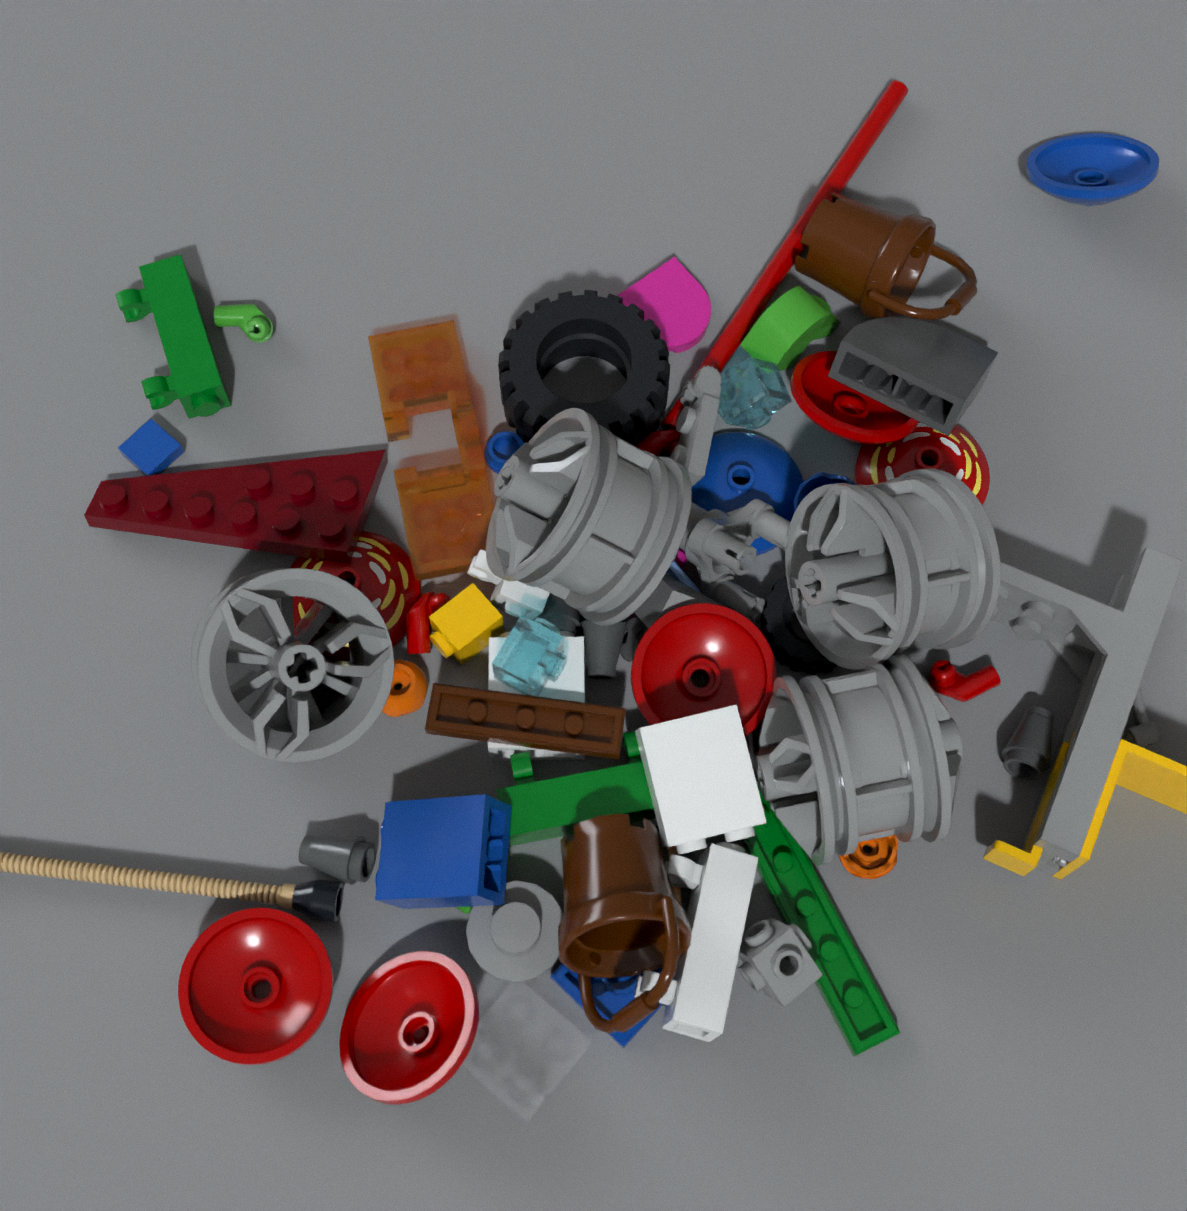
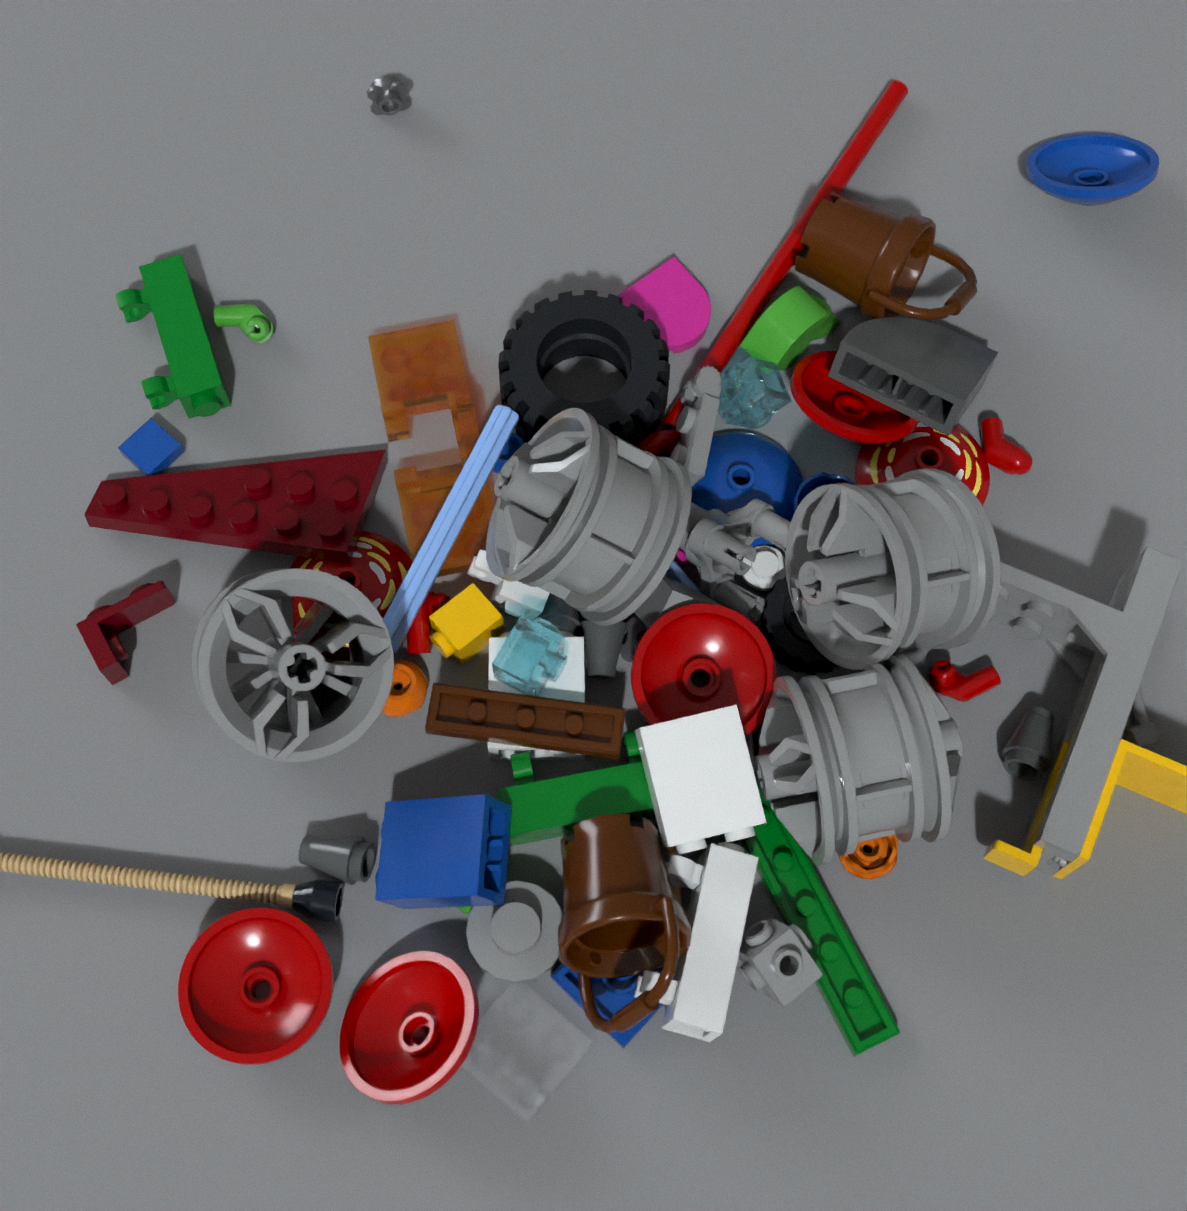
(108, 621): none -> dark red bracket
(388, 96): none -> flat silver plate
(449, 523): none -> light blue axle
(766, 569): none -> white plate
(1001, 452): none -> red arm

